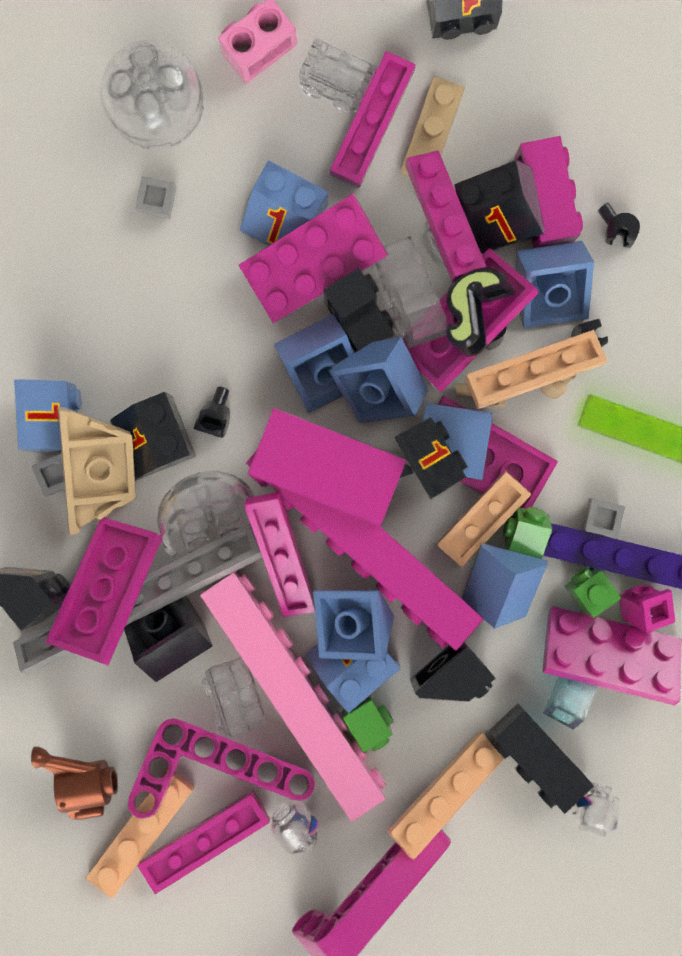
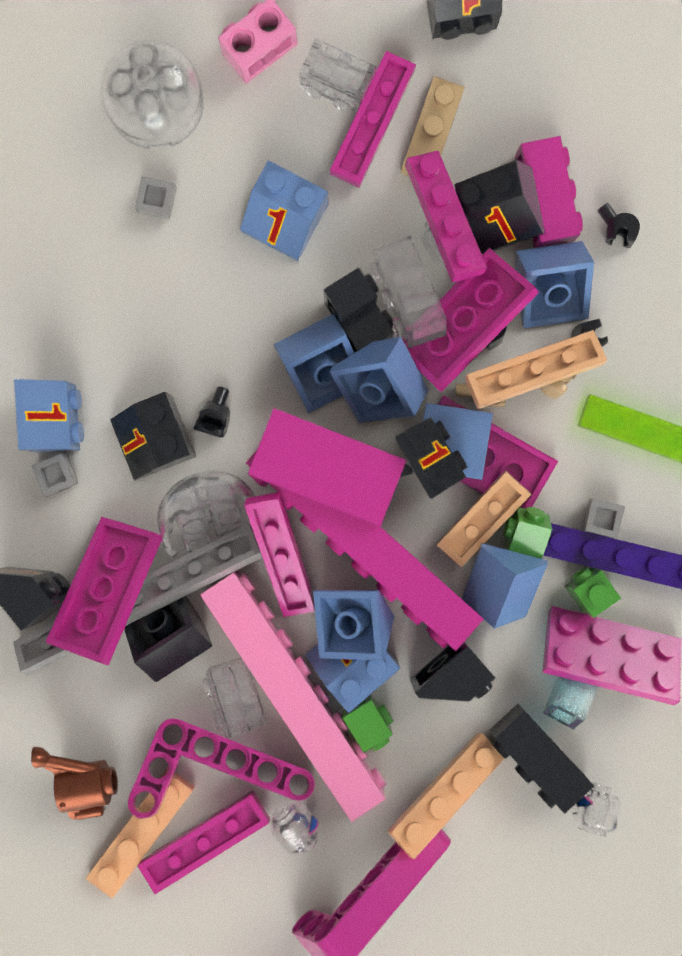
(95, 467): tan wing -> none
(313, 258): dark pink plate -> none
(465, 303): black animal -> none
(641, 602): dark pink brick -> none

